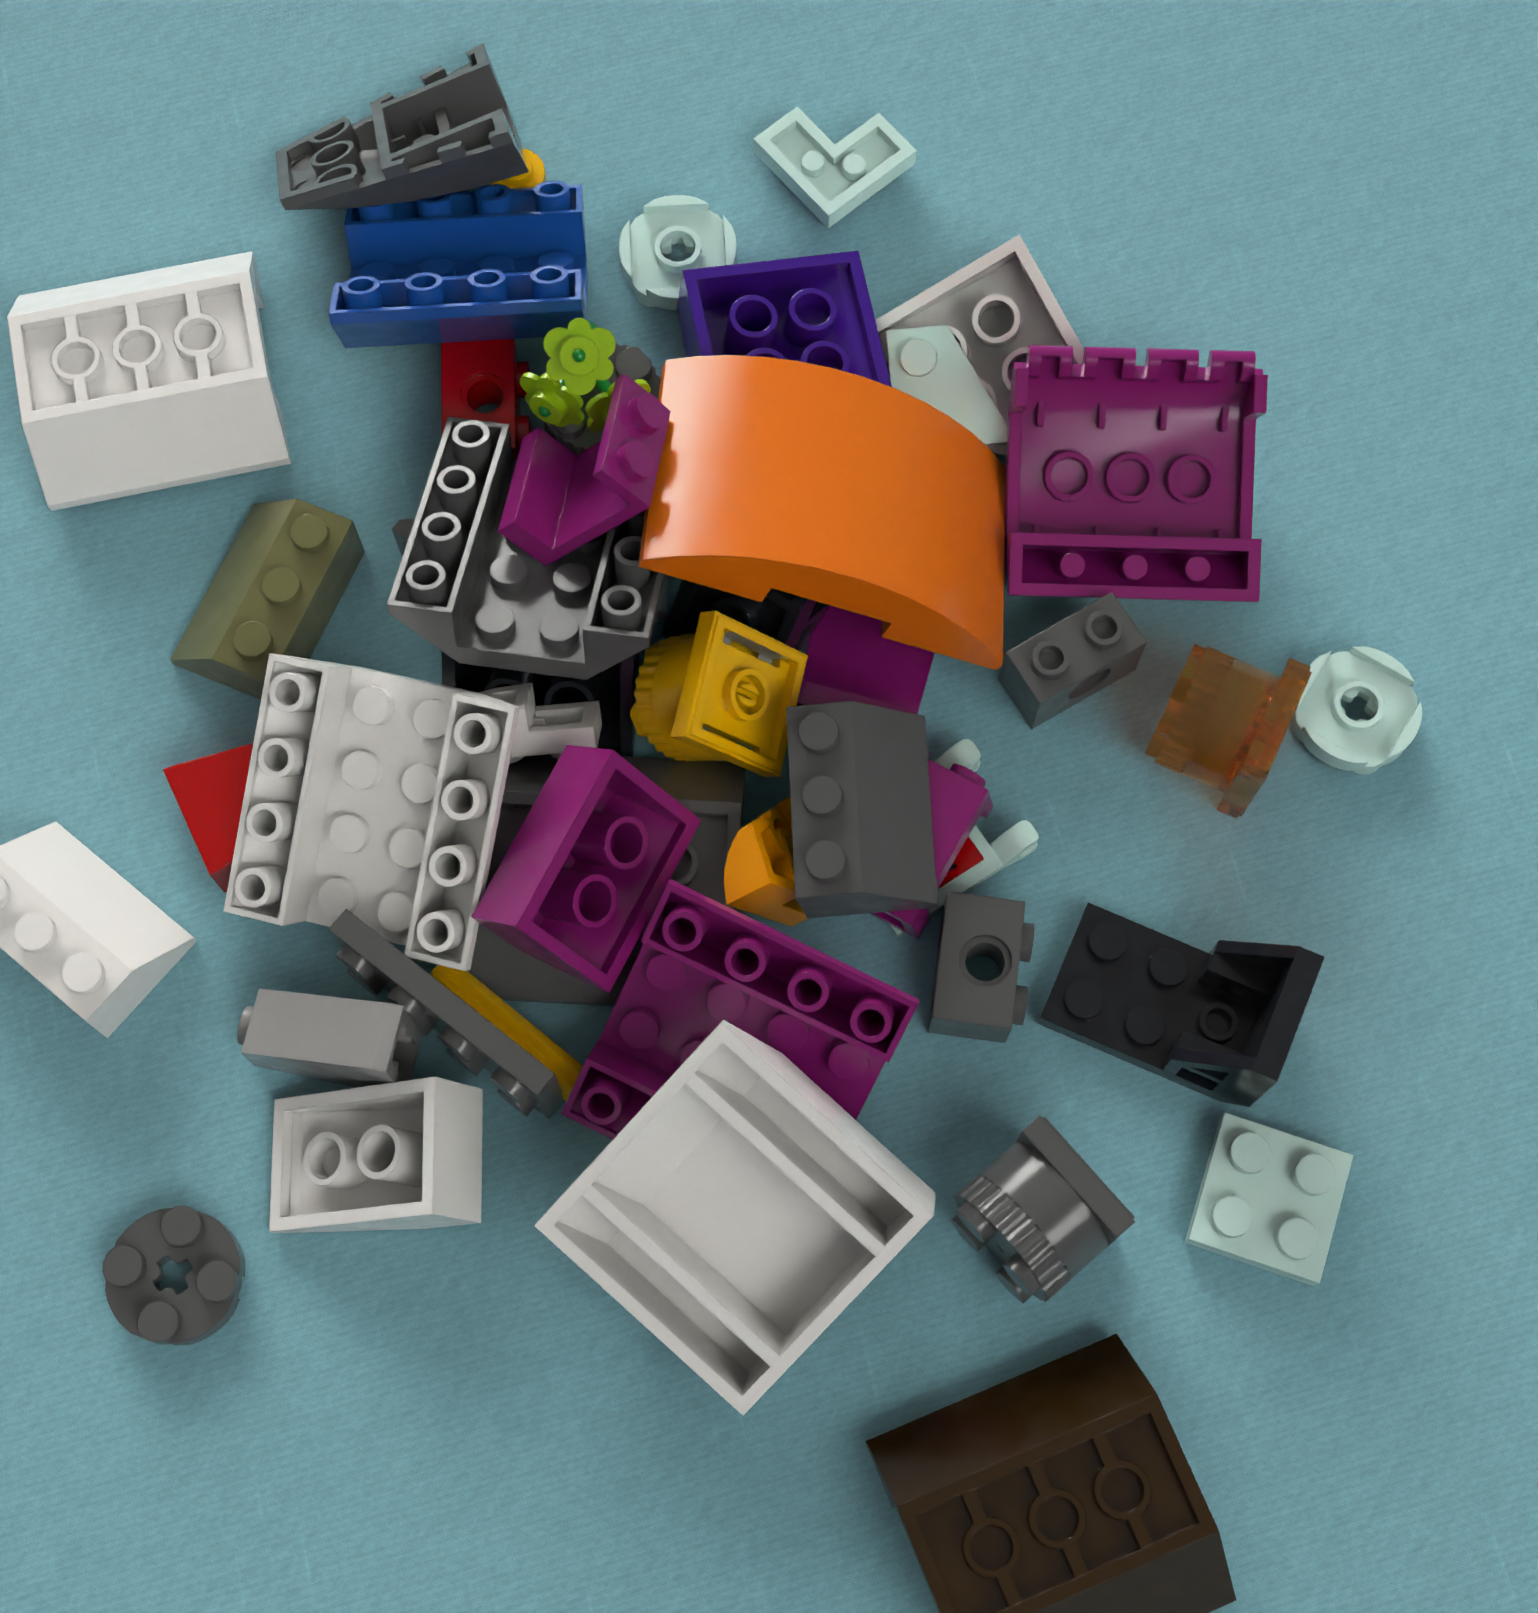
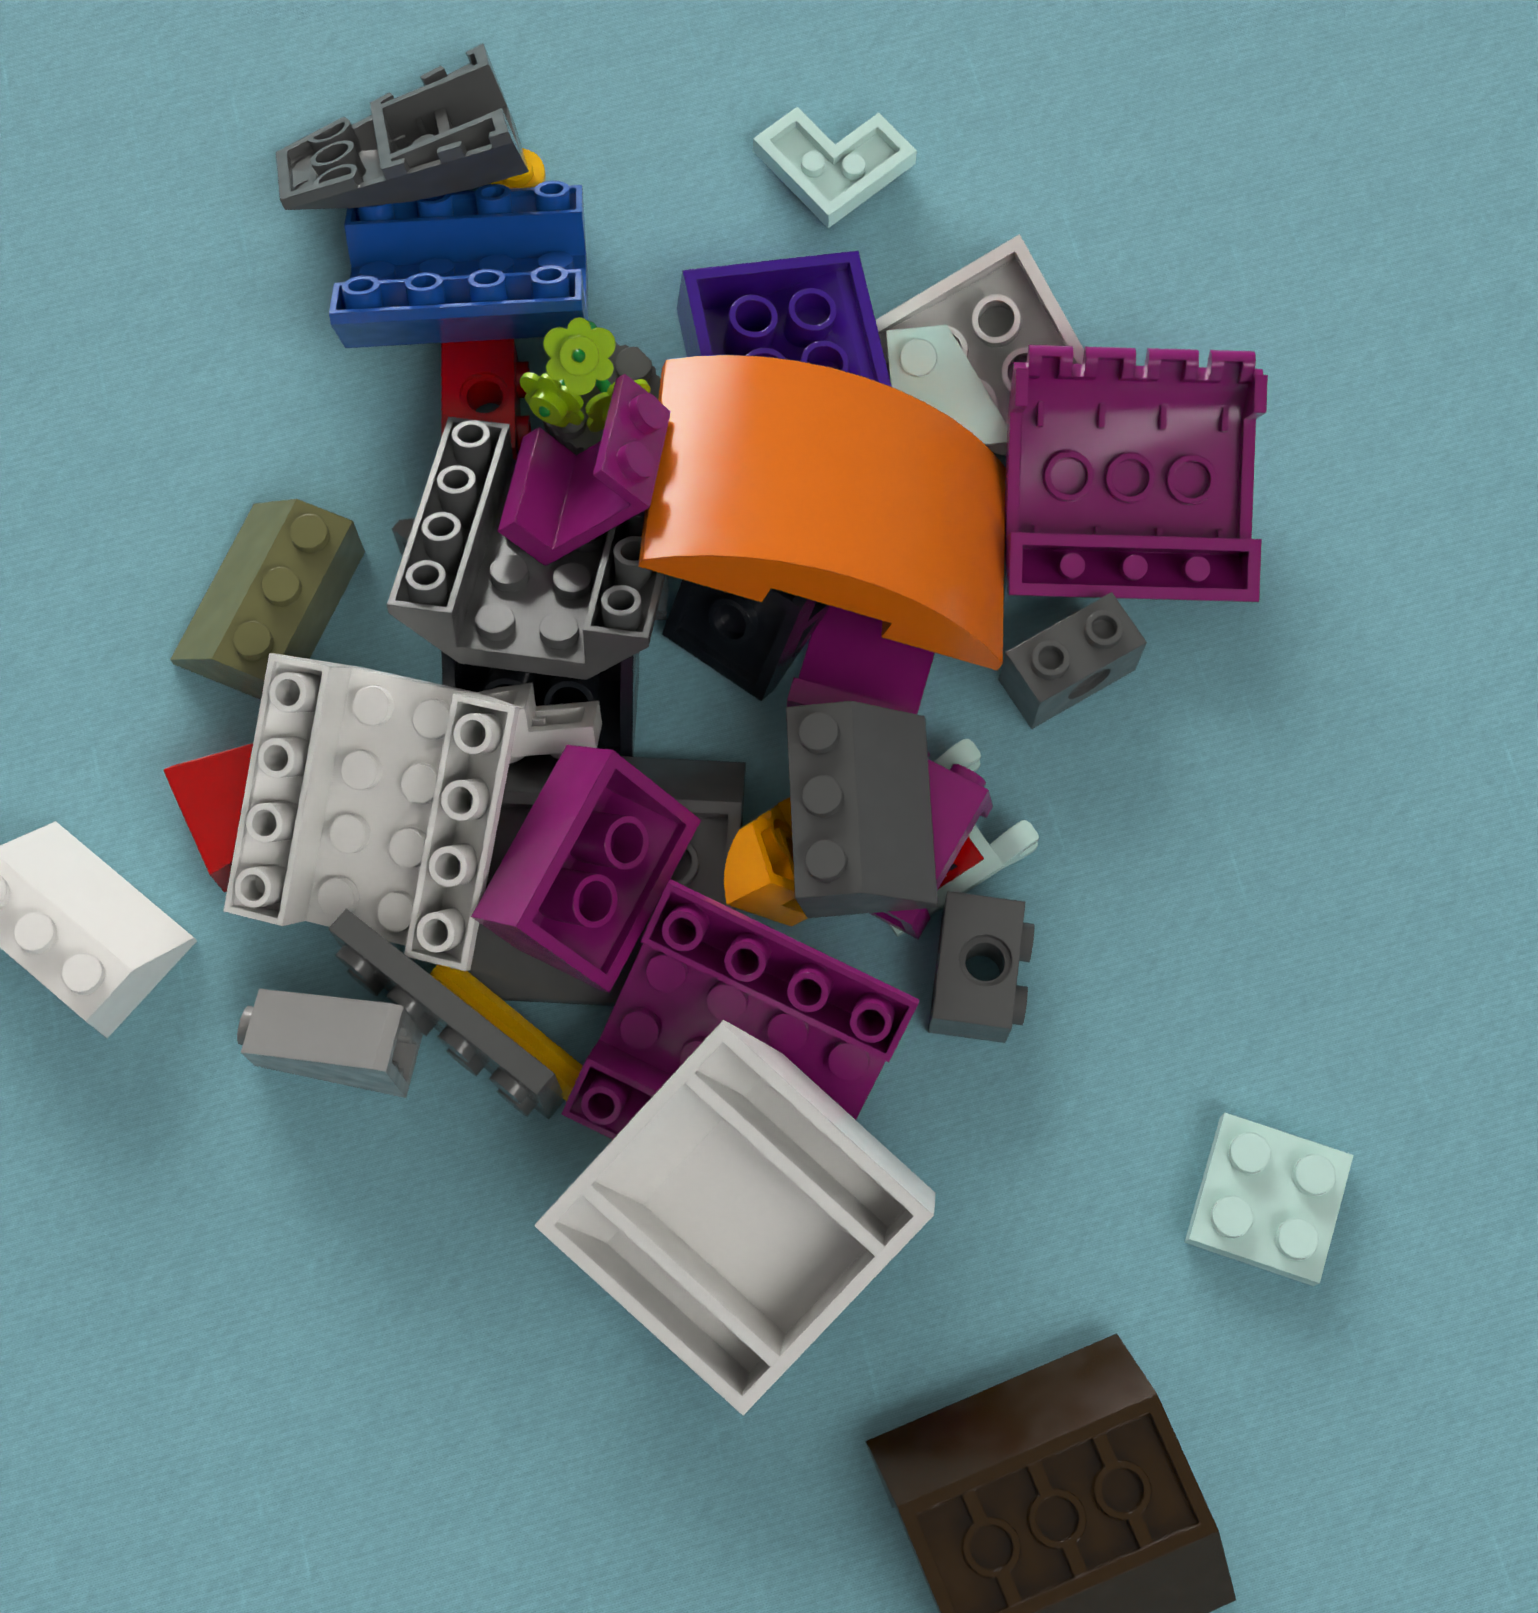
(136, 1267): dark grey plate -> none
(146, 381): white slope -> none
(378, 1158): white slope -> none
(652, 234): light aqua plate -> none
(719, 695): yellow piece -> none
(1039, 1213): dark grey piece -> none
(1180, 1012): black bracket -> none
(1227, 723): clear orange piece -> none
(1390, 701): light aqua plate -> none

